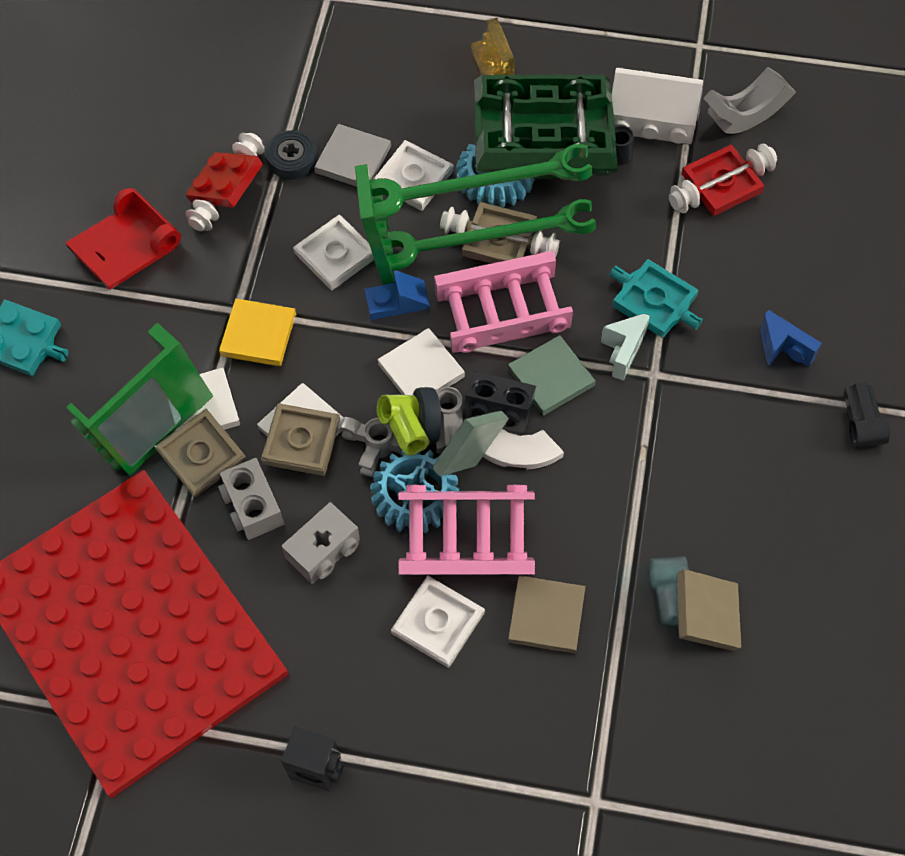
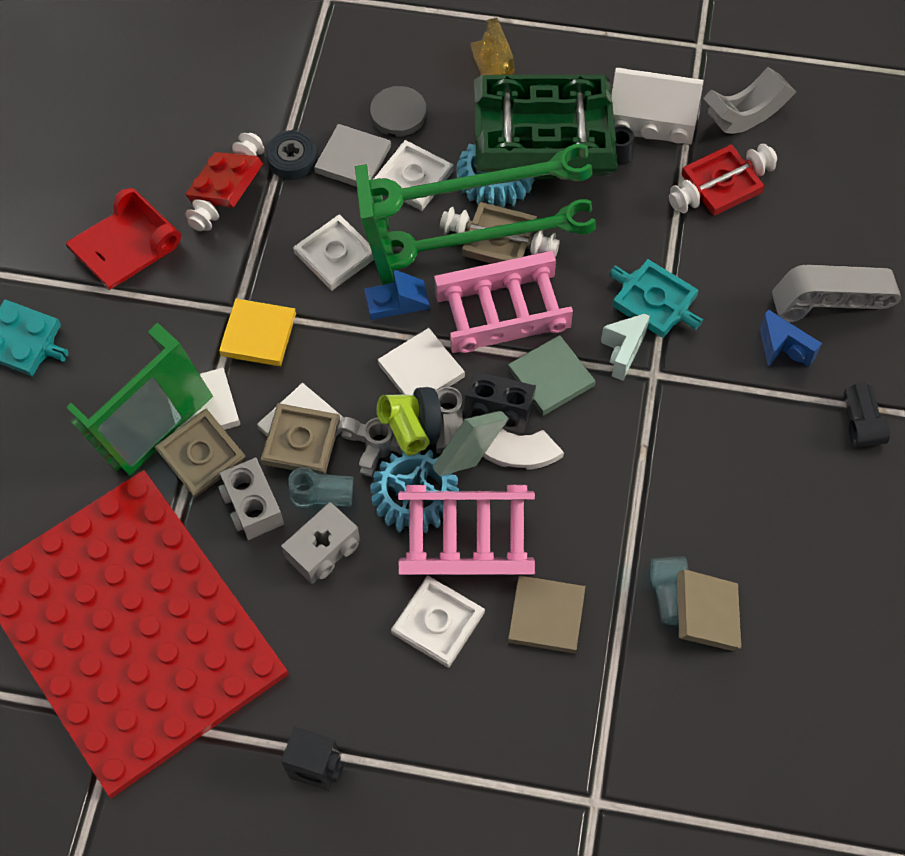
(323, 488): none -> clear light blue piece
(398, 111): none -> dark grey tile
(834, 287): none -> light grey beam

